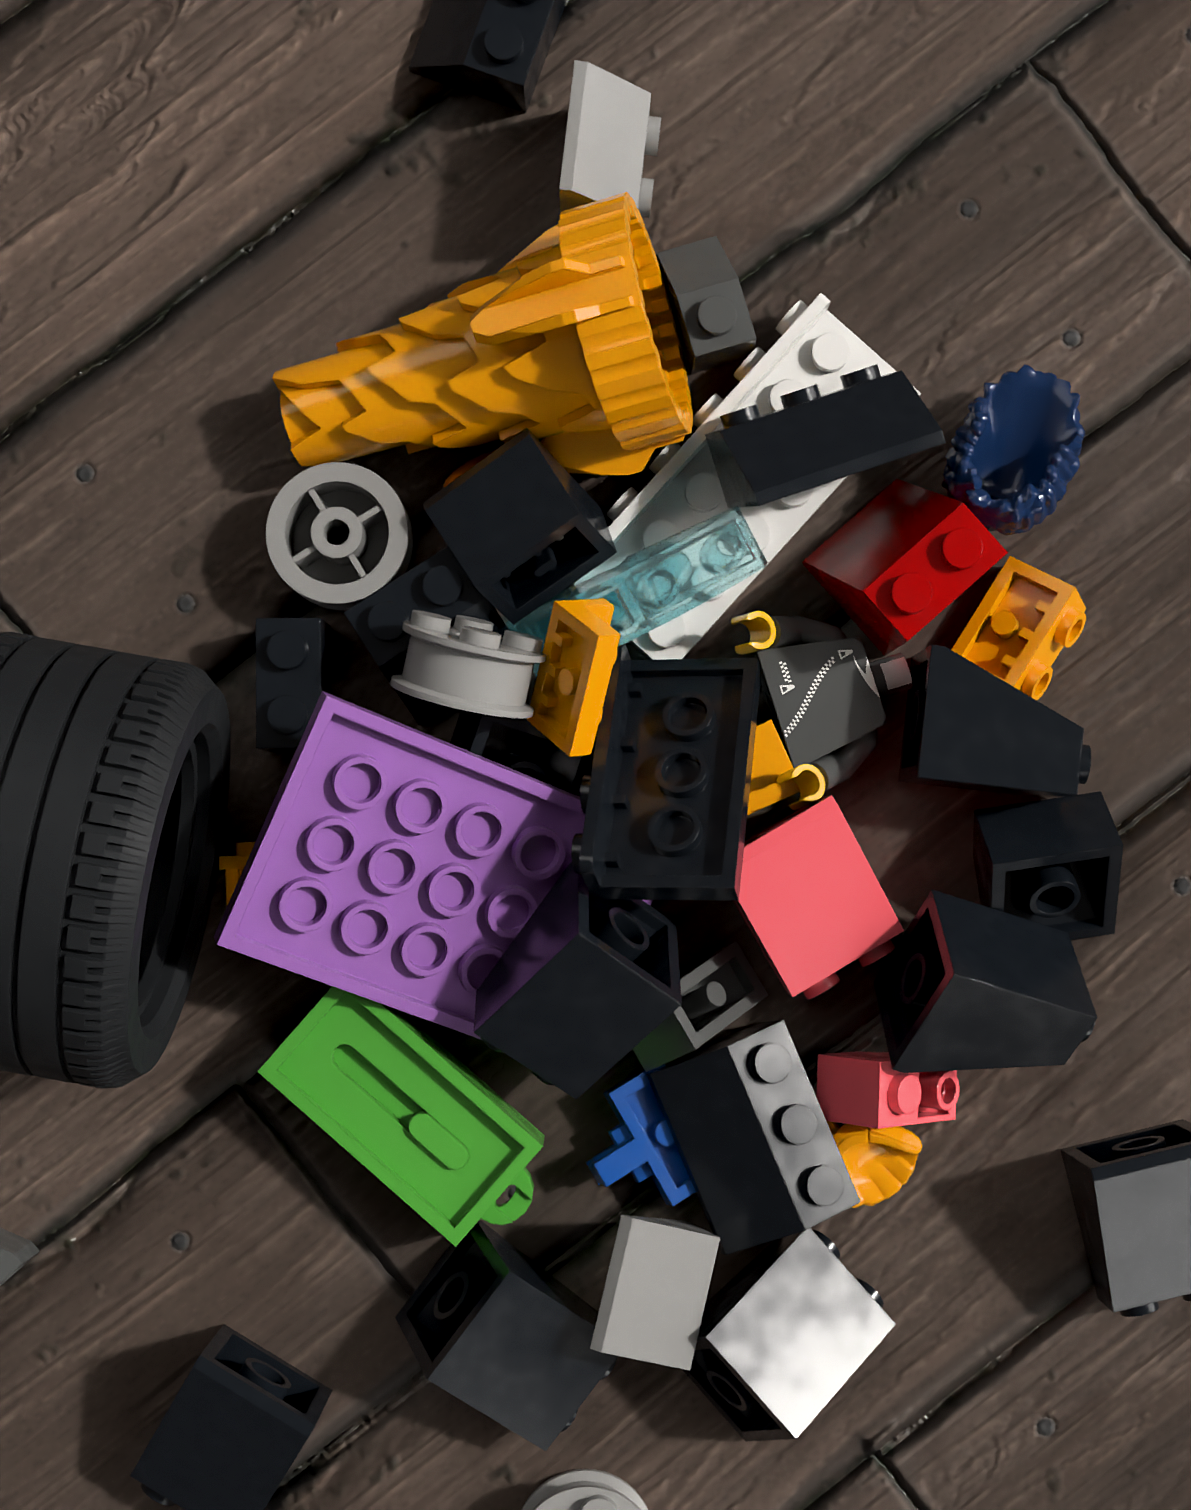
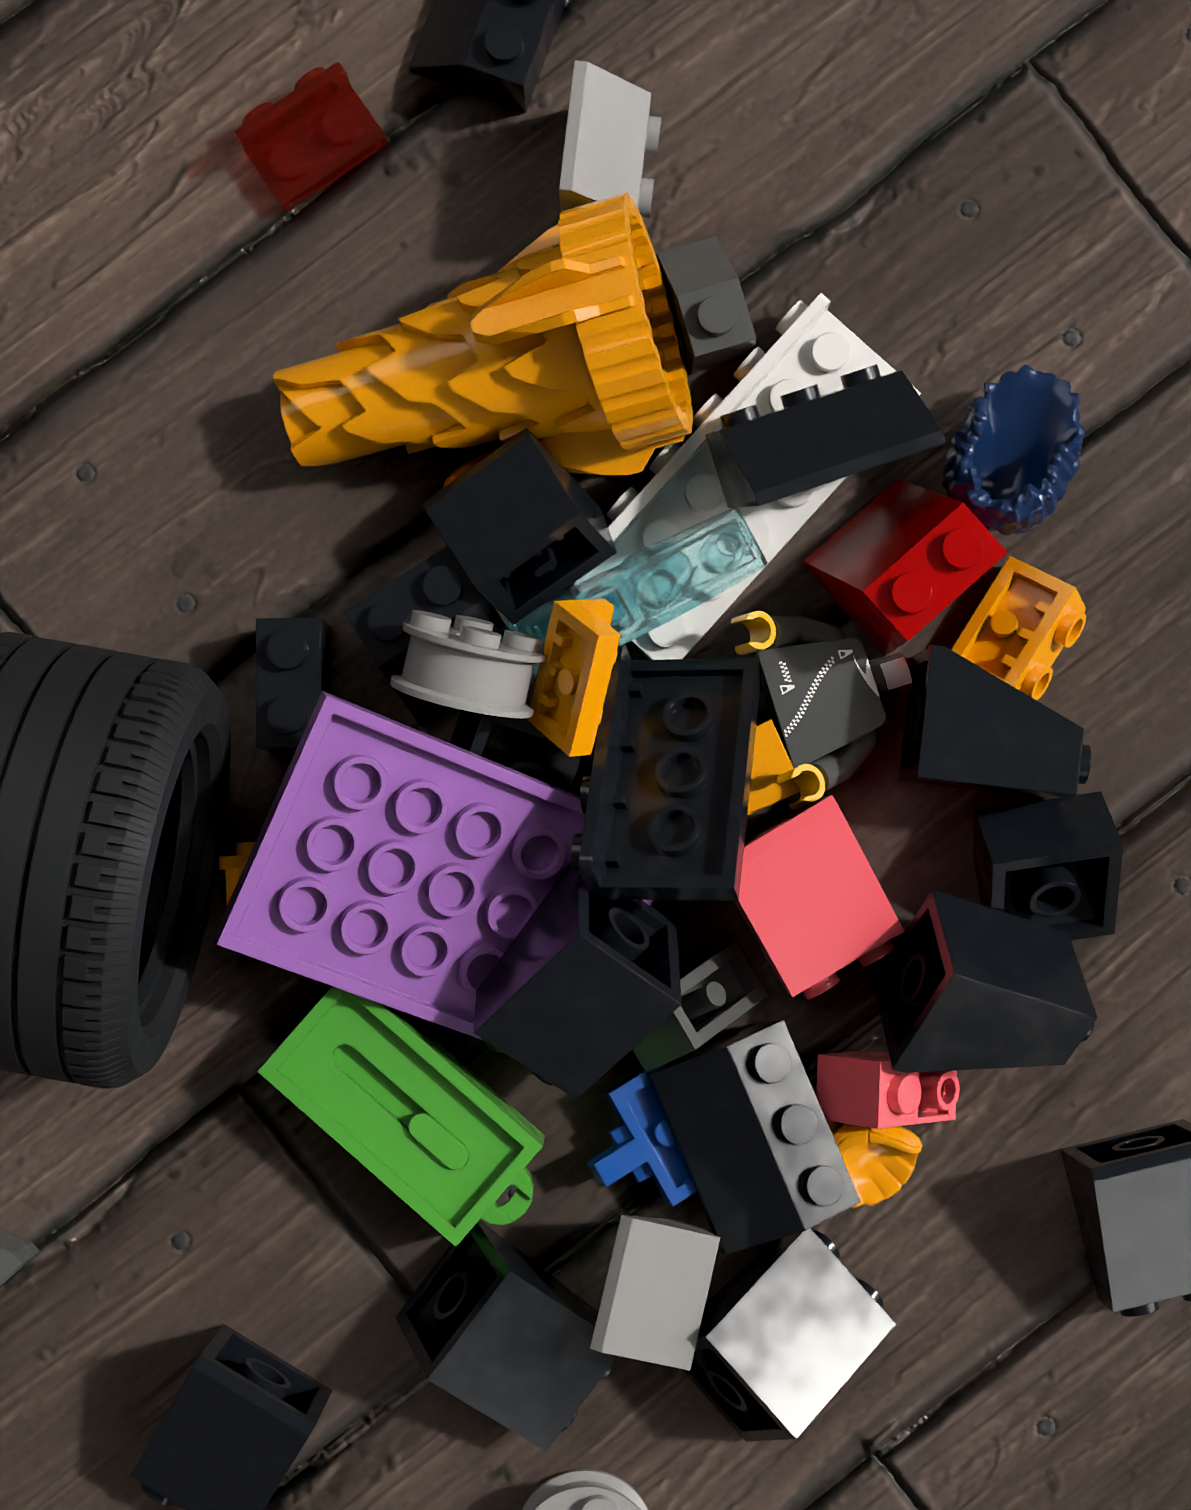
(309, 136): none -> clear red bracket
(317, 506): light grey wheel -> none

